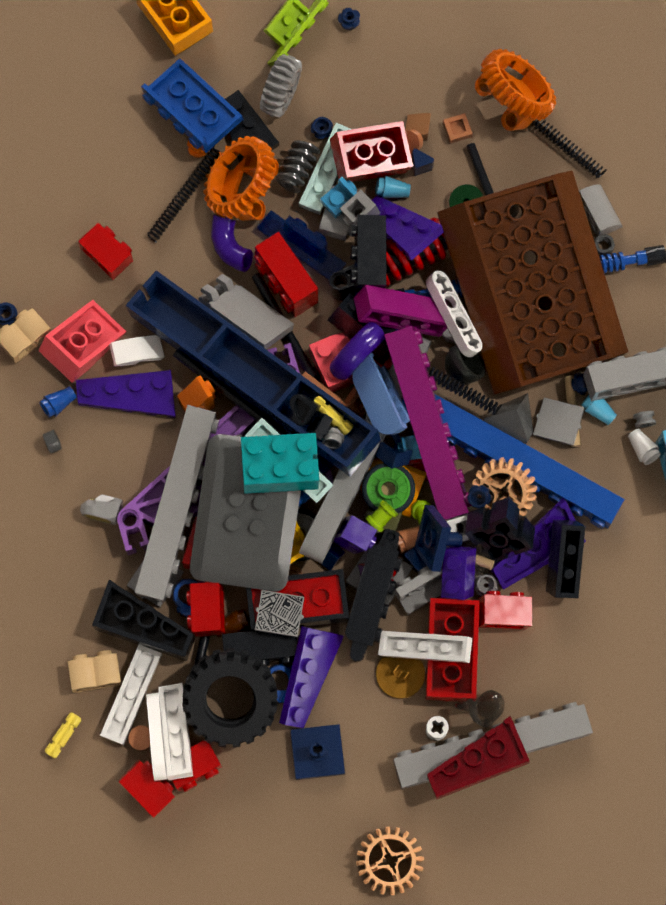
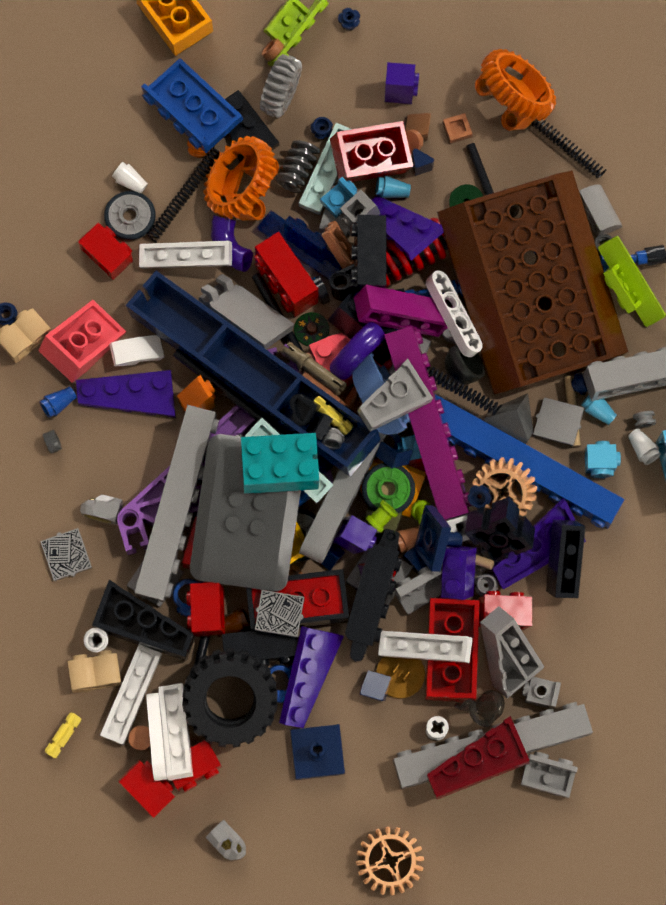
(66, 554): none -> light grey piece
(89, 640): none -> white cone
(129, 178): none -> white cone
(130, 201): none -> light grey wheel
(185, 254): none -> white plate
(227, 841): none -> light grey rock
(272, 49): none -> nougat tile
(306, 362): none -> dark tan pin
(311, 328): none -> piece
(322, 292): none -> black tile
(338, 244): none -> nougat tile
(376, 685): none -> slope
(395, 398): none -> light grey wing
(401, 83): none -> dark purple brick
(508, 653): none -> light grey wedge
(548, 700): none -> light grey brick
(549, 775): none -> light grey bracket
(601, 459): none -> medium azure brick
(628, 283): none -> lime bracket

